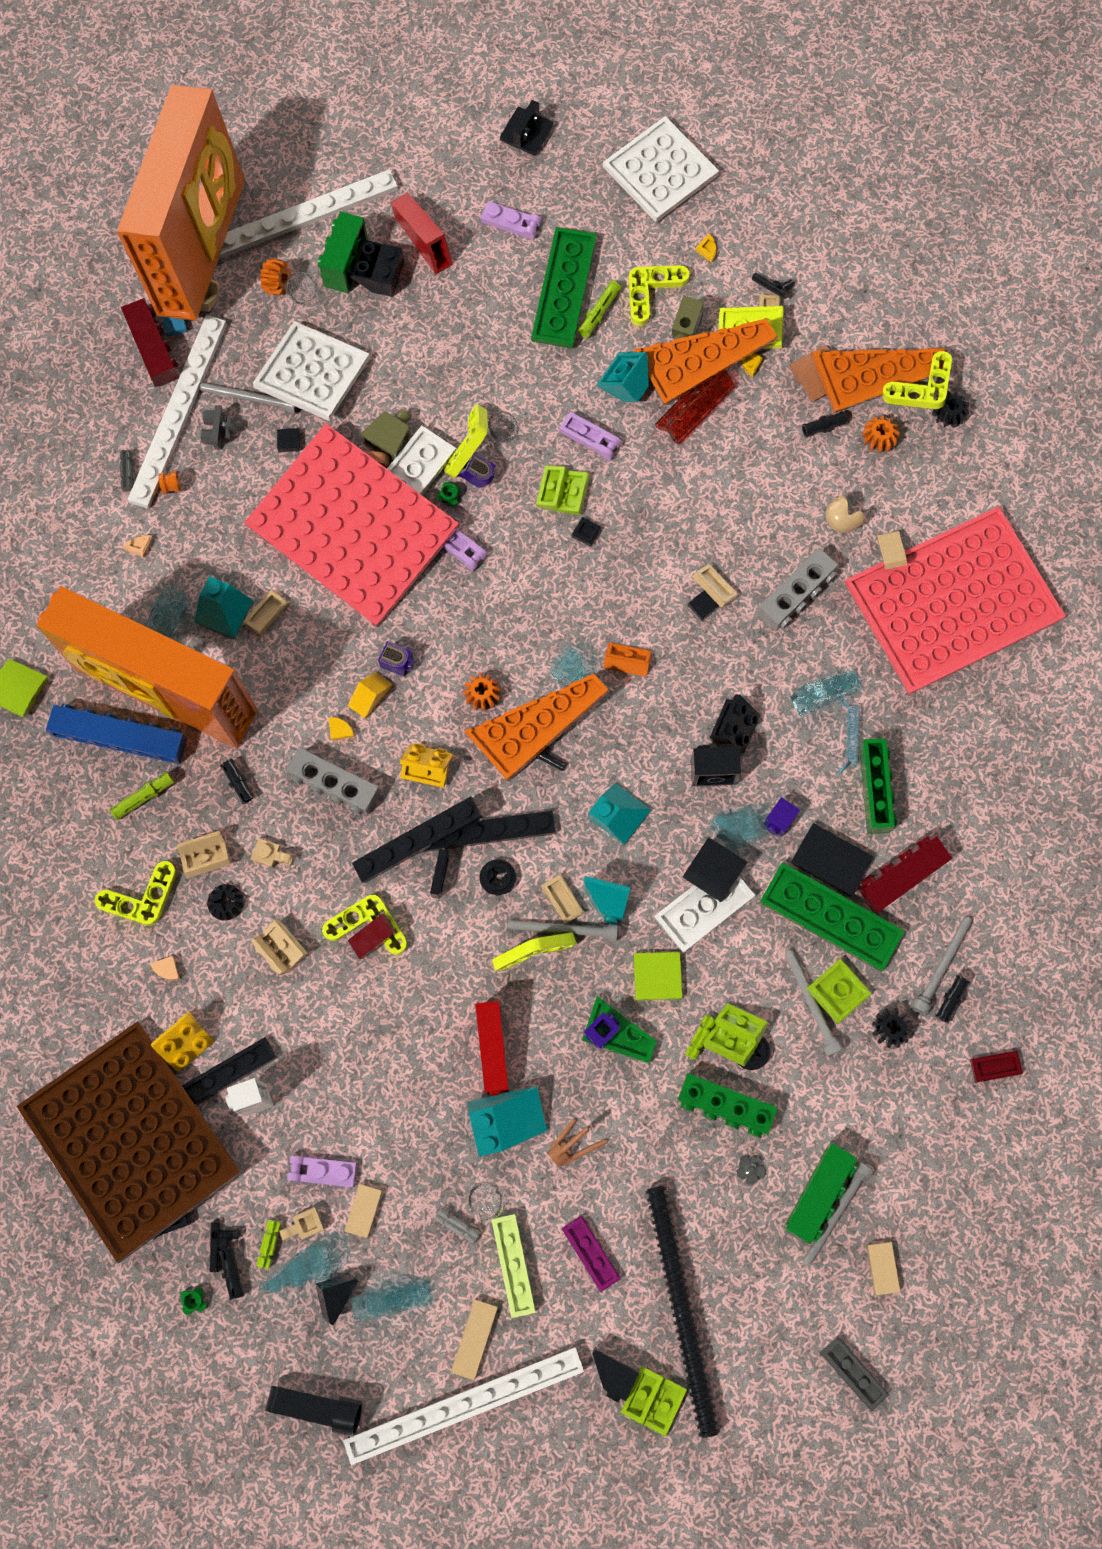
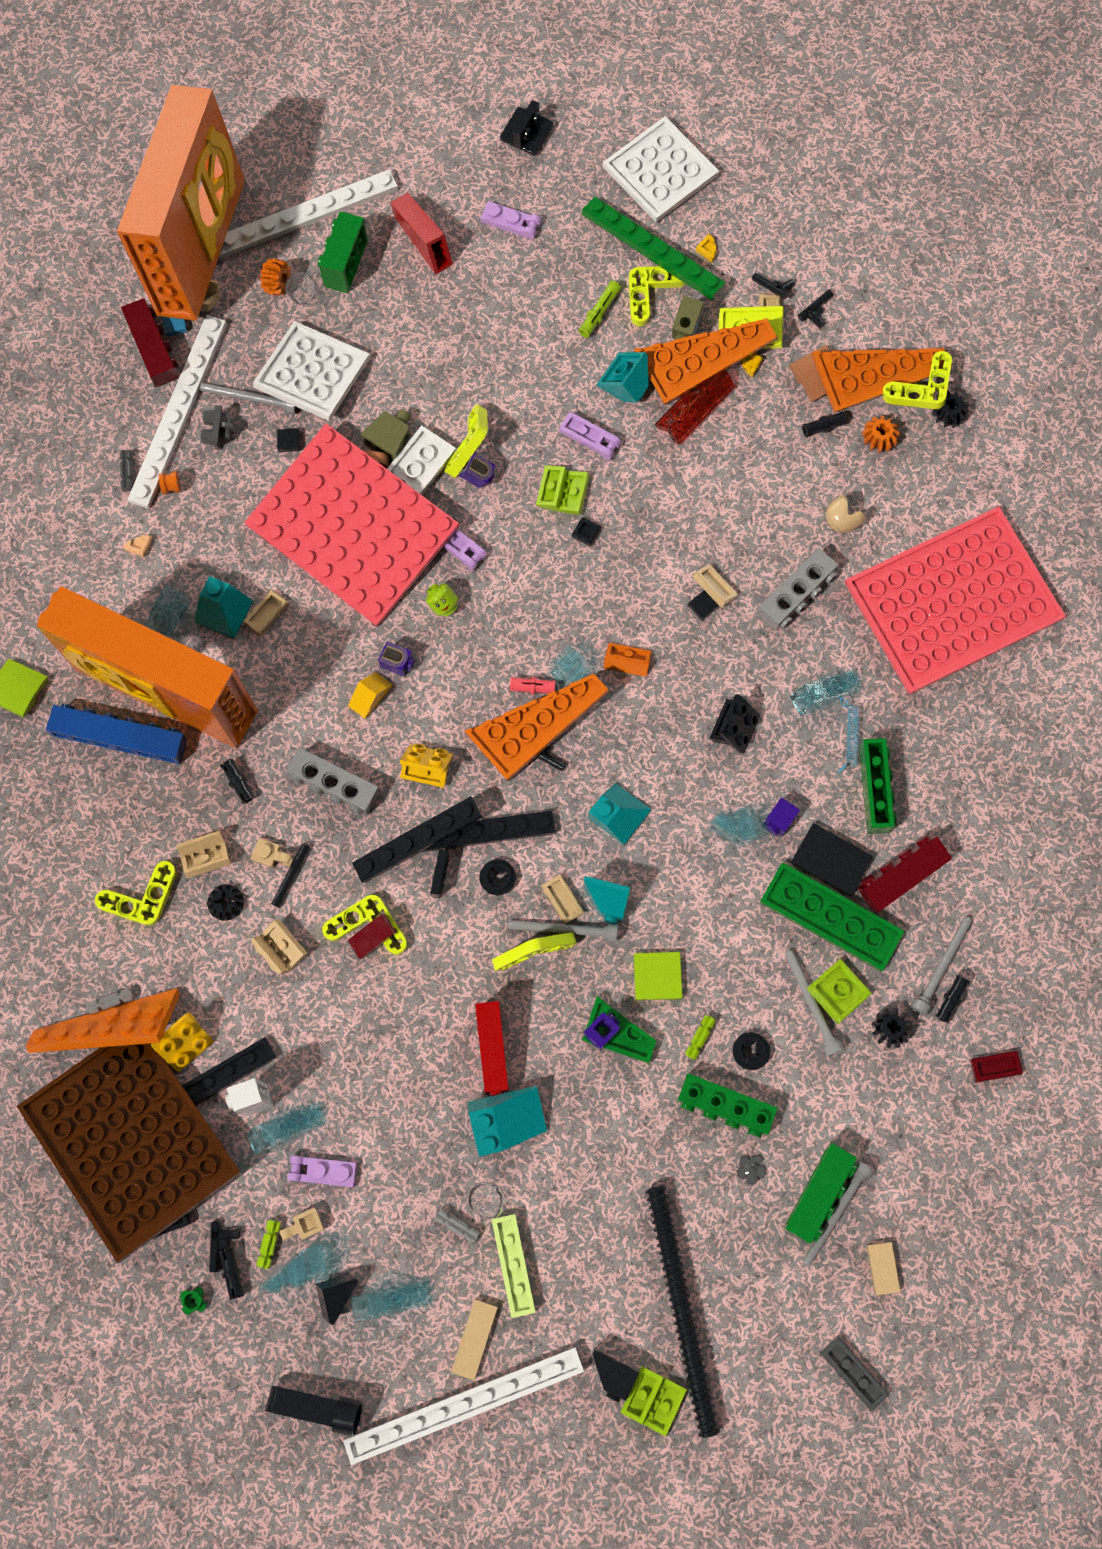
(110, 1001): none -> light grey axle
(124, 1024): none -> orange wing
(136, 799): lime pin -> none
(166, 968): light nougat tile -> none
(285, 1128): none -> clear light blue slope
(293, 870): none -> black bar
(339, 729): yellow tile -> none
(363, 1211): tan tile -> none
(378, 267): black slope -> none
(441, 599): none -> lime head
(449, 488): green plate -> none
(490, 692): orange gear -> none
(502, 427): clear hair -> none
(532, 685): none -> coral pin
(560, 1152): nougat plant -> none
(563, 287): green plate -> none
(591, 1254): magenta tile -> none
(653, 248): none -> green plate
(698, 913): white plate -> none
(715, 765): black brick -> none
(715, 869): black slope -> none
(735, 1034): lime slope -> none
(816, 310): none -> black hose
(892, 550): tan tile -> none

